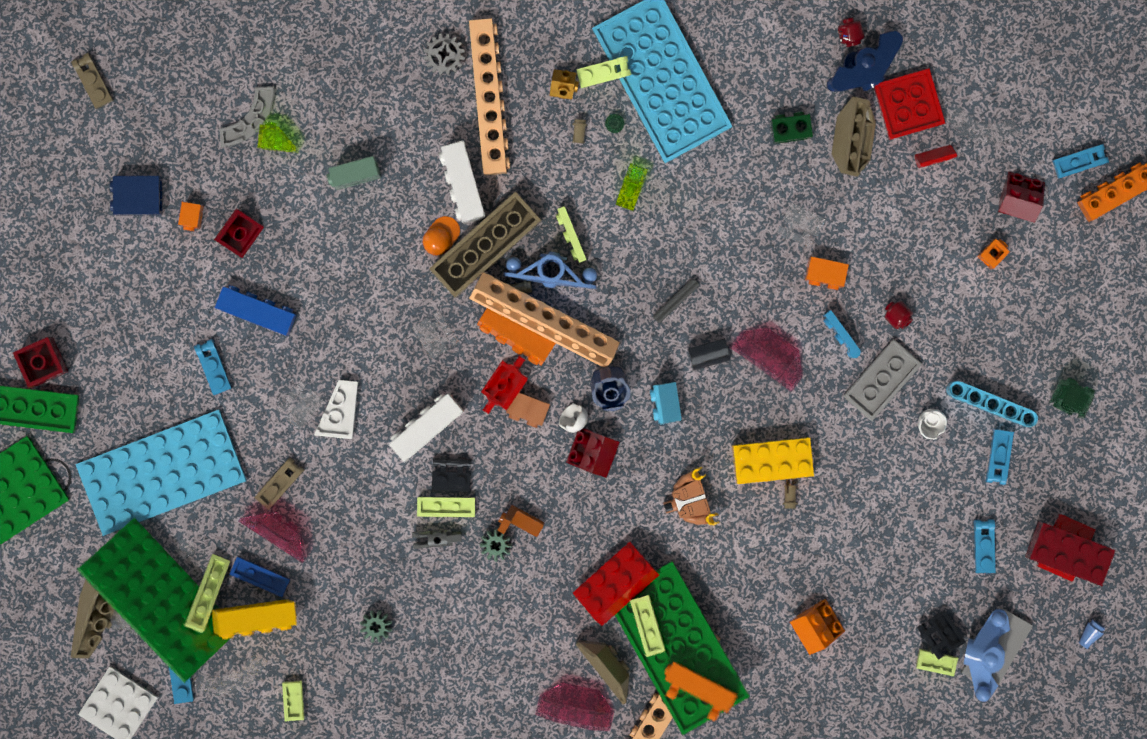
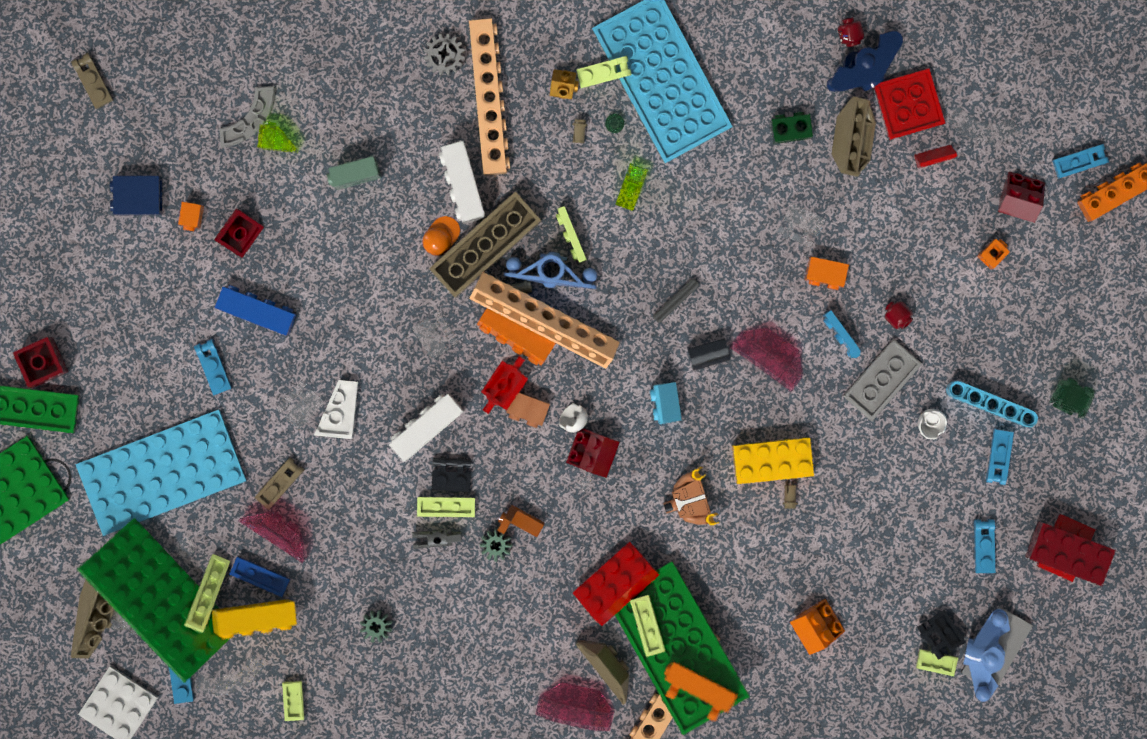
(610, 388): dark blue brick -> none
(1091, 633): medium blue cone -> none

